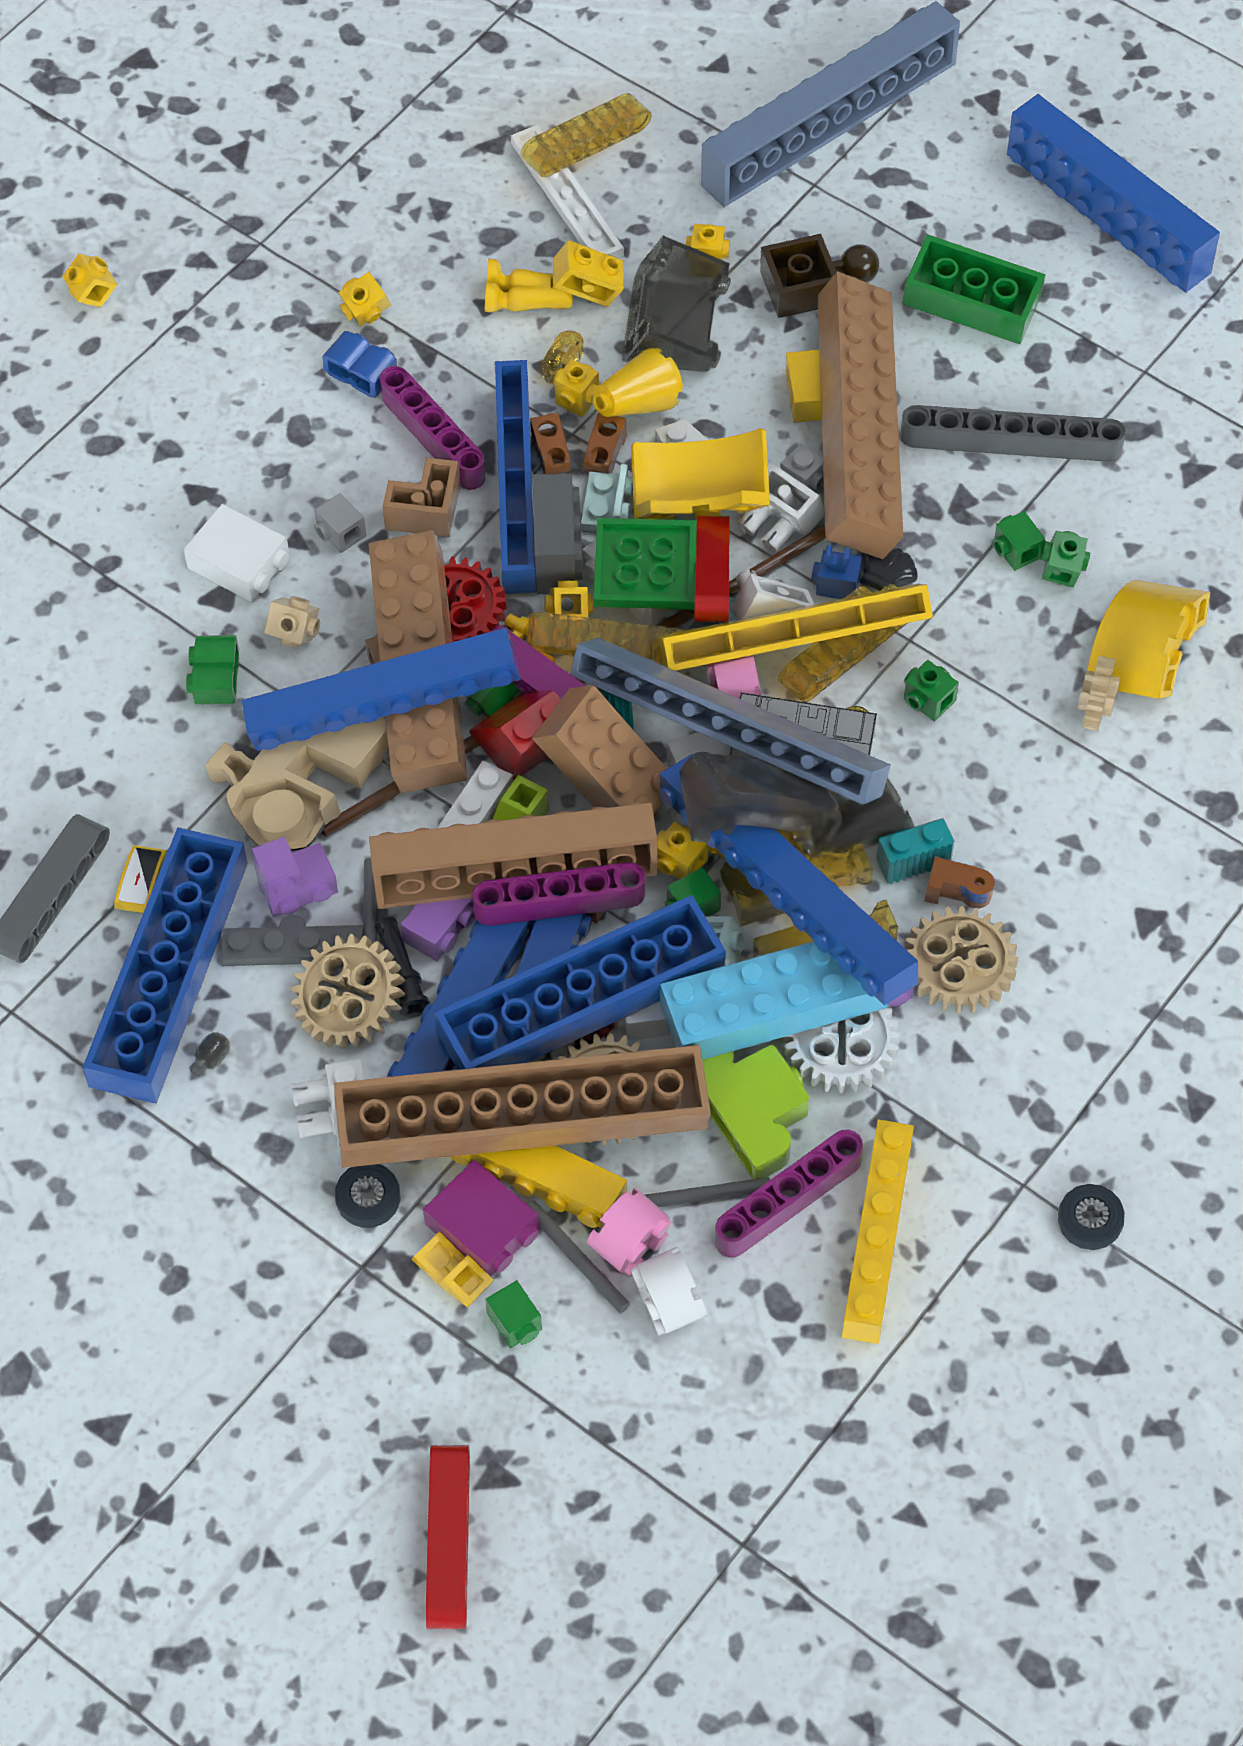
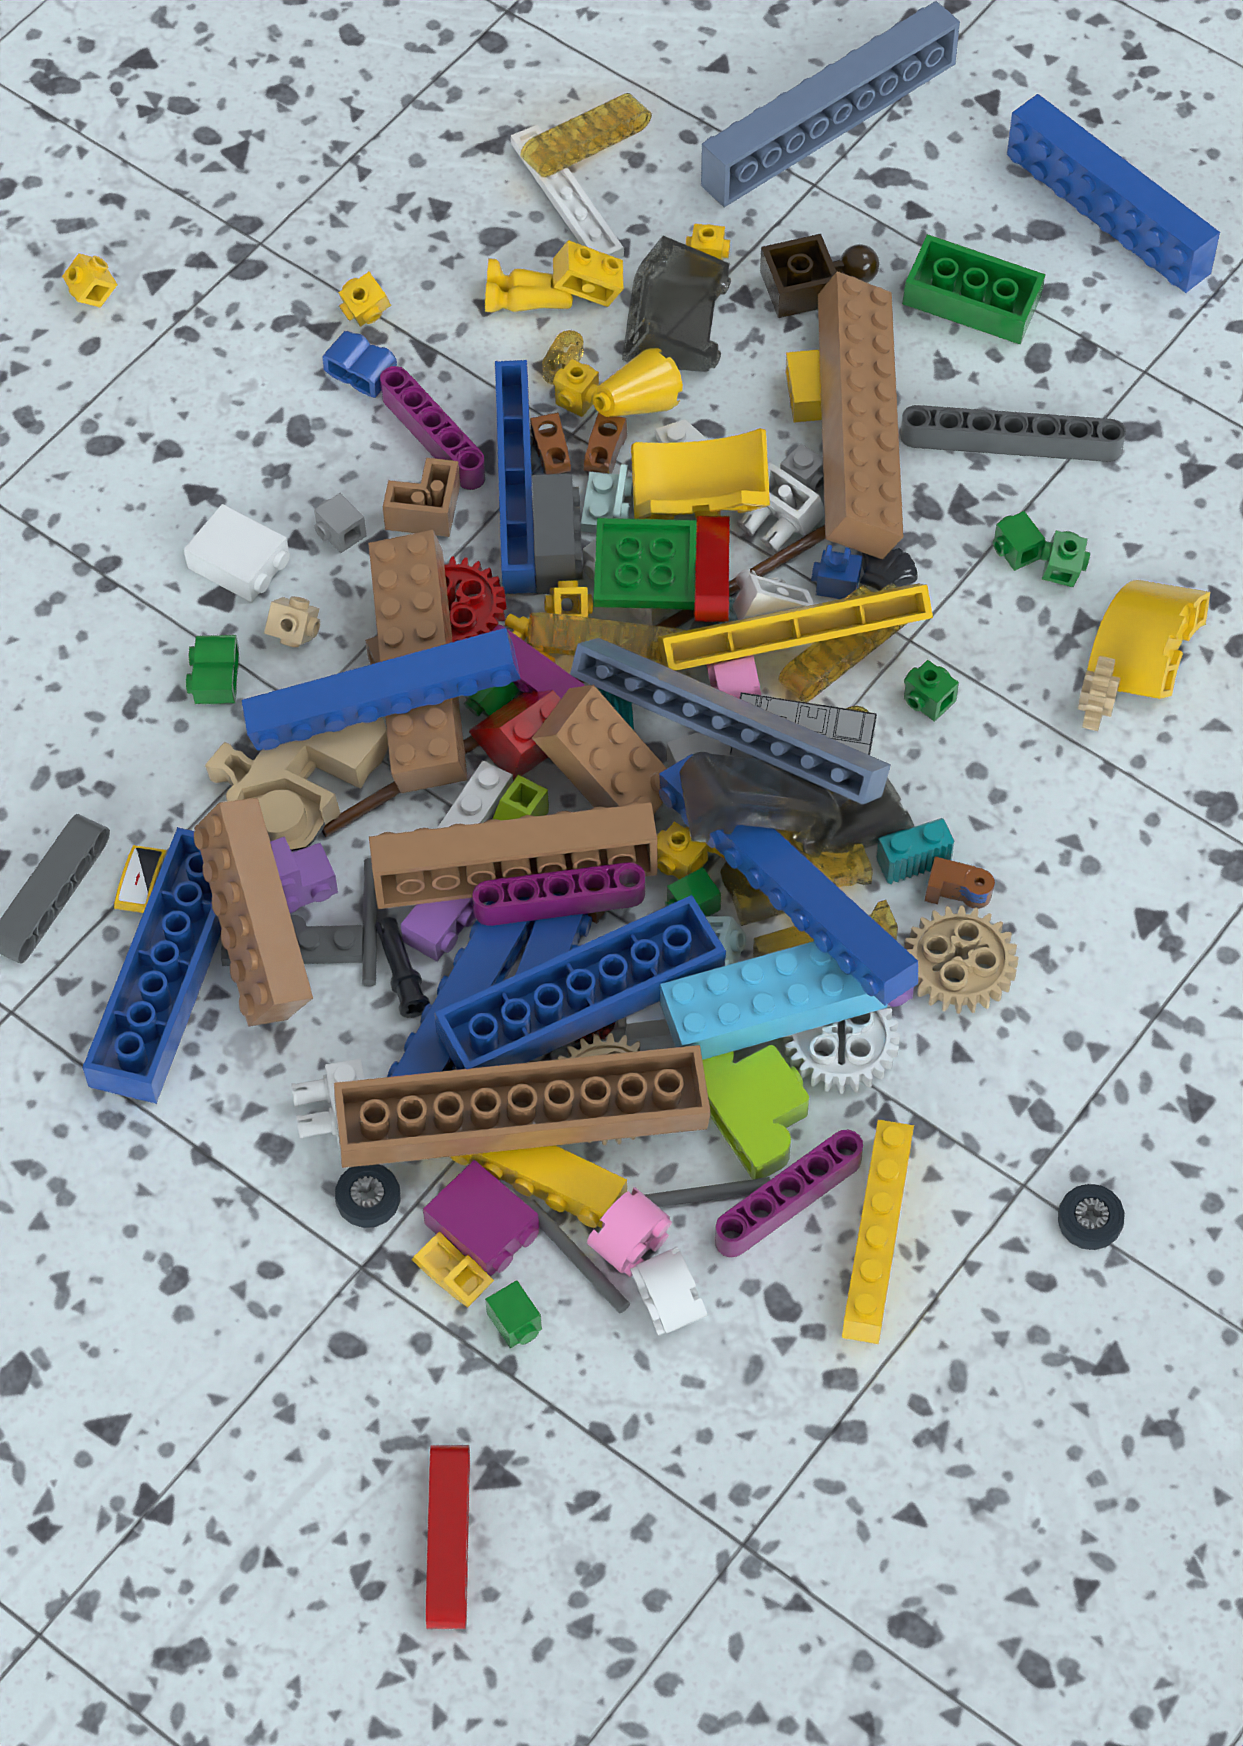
(210, 1053): clear smoke cylinder -> none
(252, 912): none -> medium nougat brick
(335, 1021): tan gear -> none

